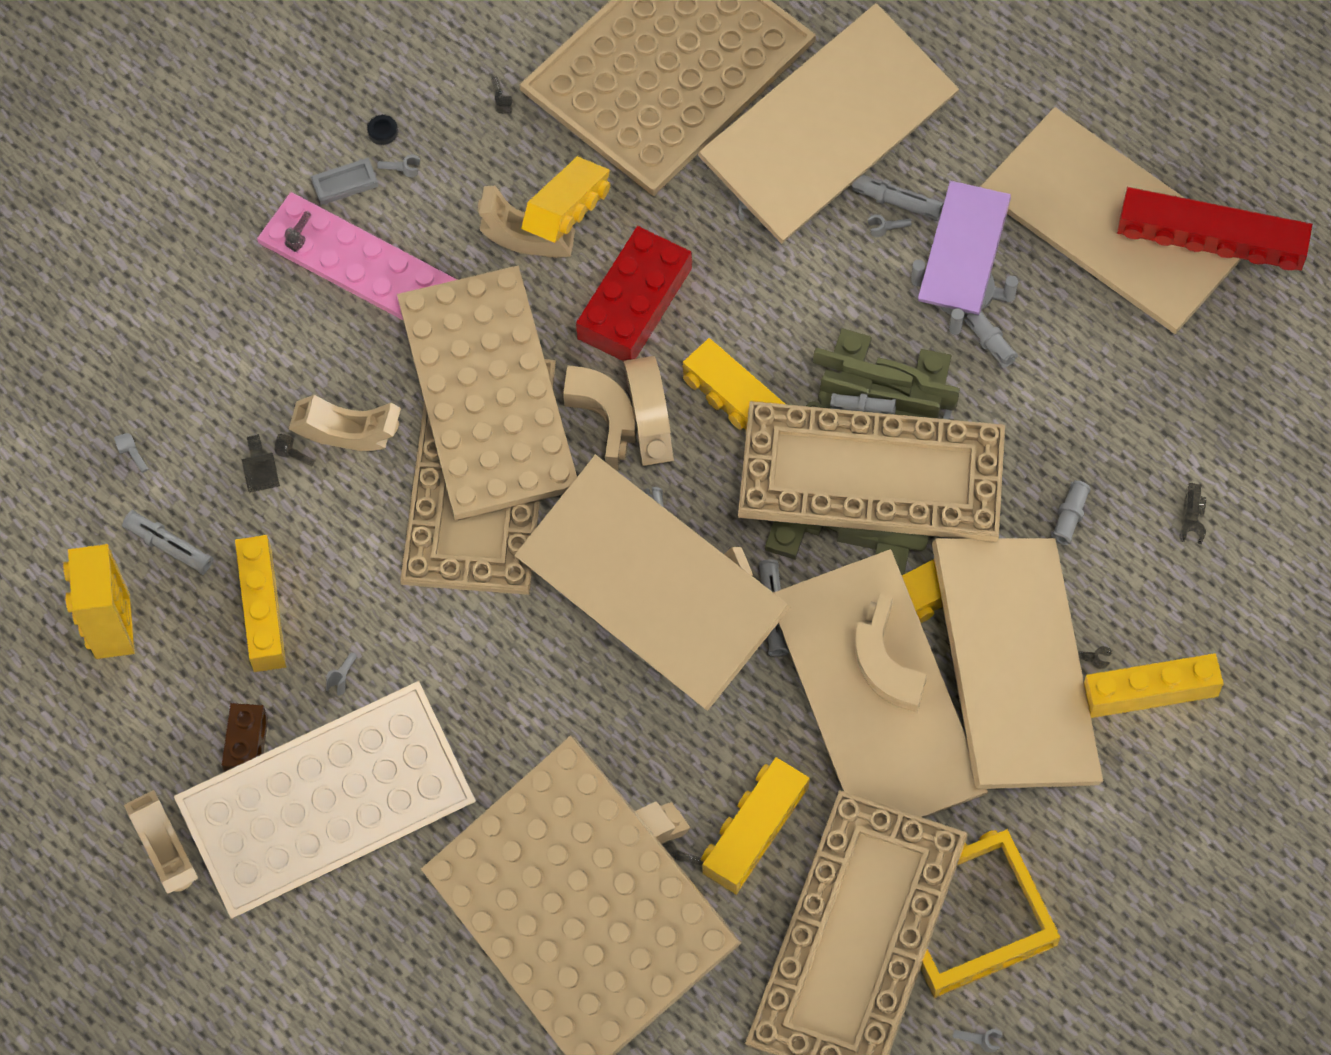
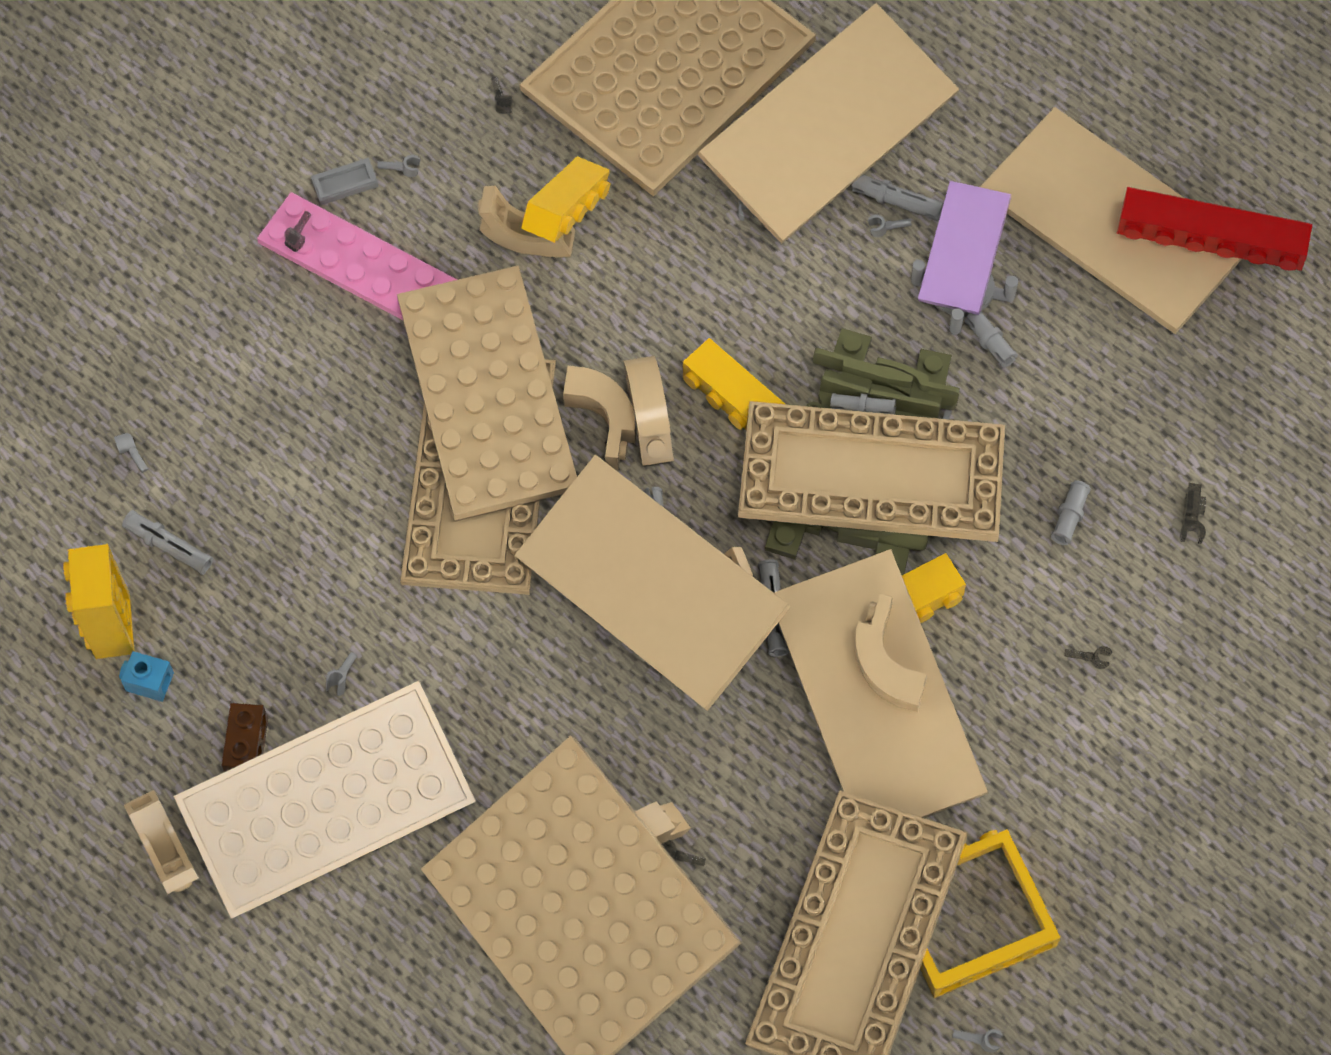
(146, 676): none -> dark azure brick
(260, 468): clear smoke plate -> none
(260, 603): yellow brick -> none
(284, 448): clear smoke hand -> none
(344, 427): tan arch -> none
(382, 129): black tile -> none
(634, 295): red brick -> none
(755, 825): yellow brick -> none
(1016, 663): tan tile -> none
(1153, 685): yellow brick -> none

